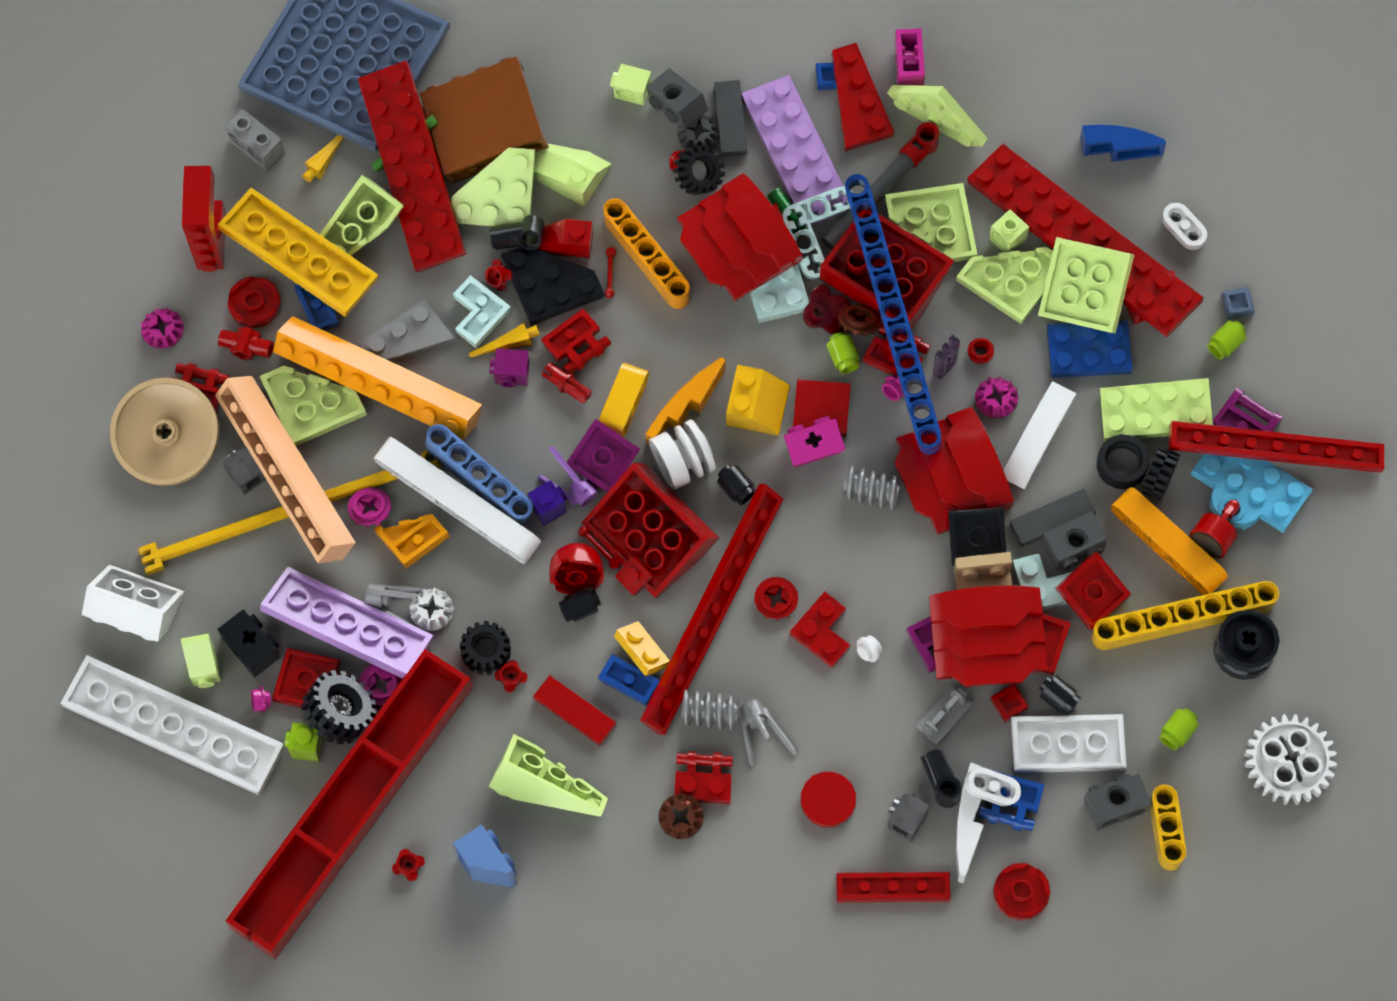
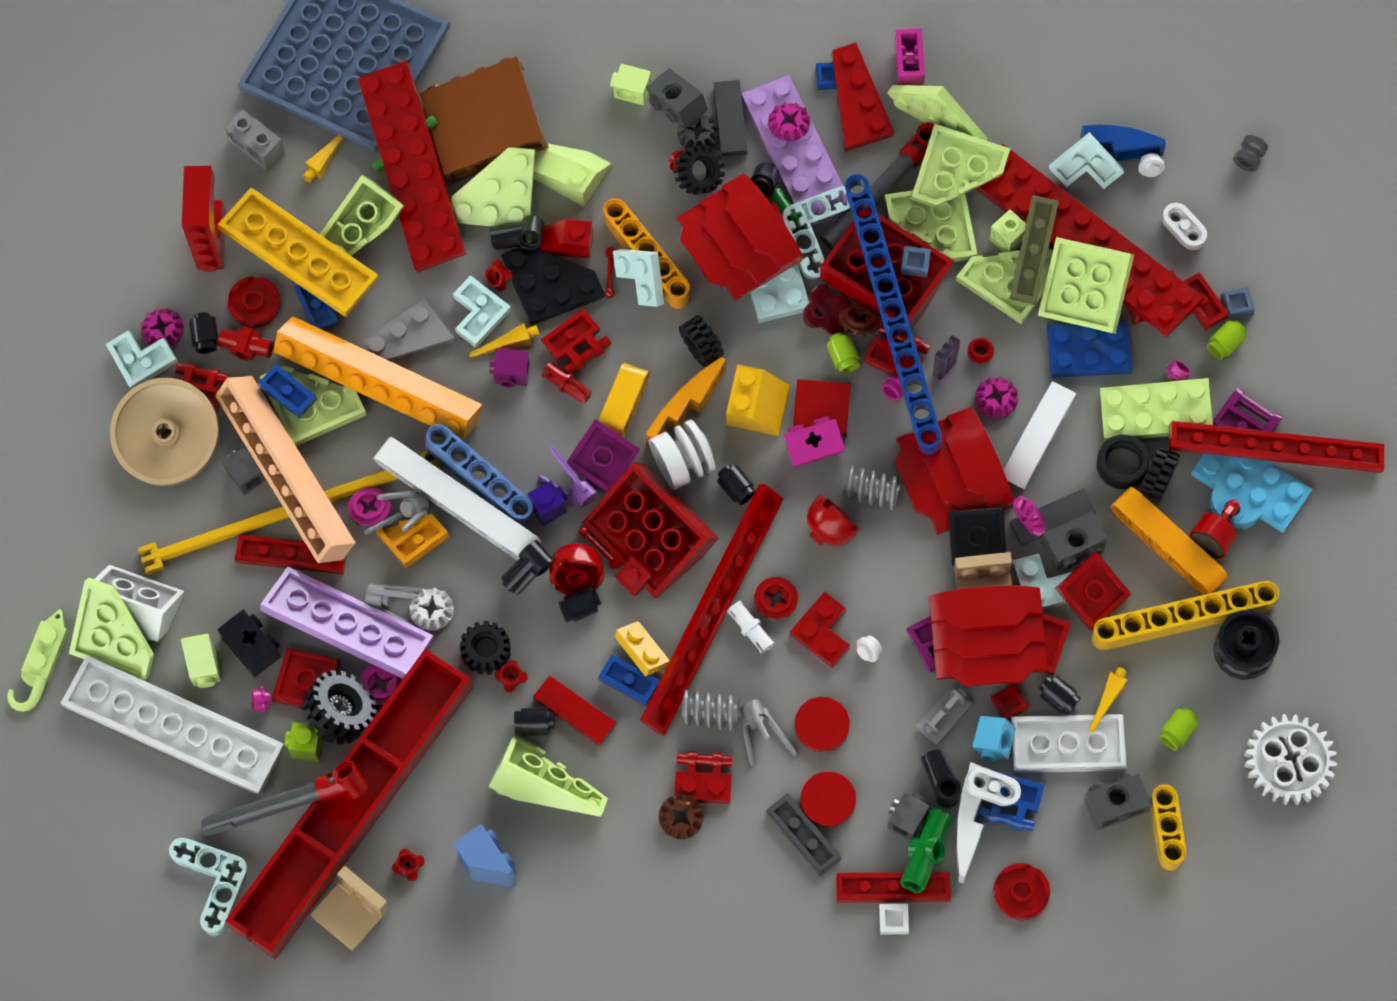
(41, 660): none -> yellowish green plate
(109, 631): none -> yellowish green plate
(140, 365): none -> light aqua plate
(204, 333): none -> black brick
(220, 872): none -> light aqua beam
(282, 554): none -> red tile
(287, 391): none -> blue plate
(344, 780): none -> dark grey piece
(350, 909): none -> tan bracket
(413, 506): none -> light grey plant
(532, 563): none -> black piece
(534, 721): none -> black brick
(645, 269): none -> light aqua plate
(701, 341): none -> black tyre
(750, 627): none -> white pin
(766, 177): none -> black brick
(787, 131): none -> dark pink gear
(803, 834): none -> dark grey tile
(822, 724): none -> red tile
(829, 523): none -> red cylinder
(893, 919): none -> white plate
(915, 261): none -> sand blue tile
(926, 850): none -> green piece
(956, 165): none -> yellowish green plate
(994, 738): none -> medium azure brick
(1029, 515): none -> dark pink gear
(1033, 250): none -> olive plate
(1086, 156): none -> light aqua plate
(1113, 688): none -> yellow piece
(1151, 165): none -> white plate
(1177, 371): none -> dark pink plate
(1211, 310): none -> red plate
(1249, 156): none -> dark grey wheel

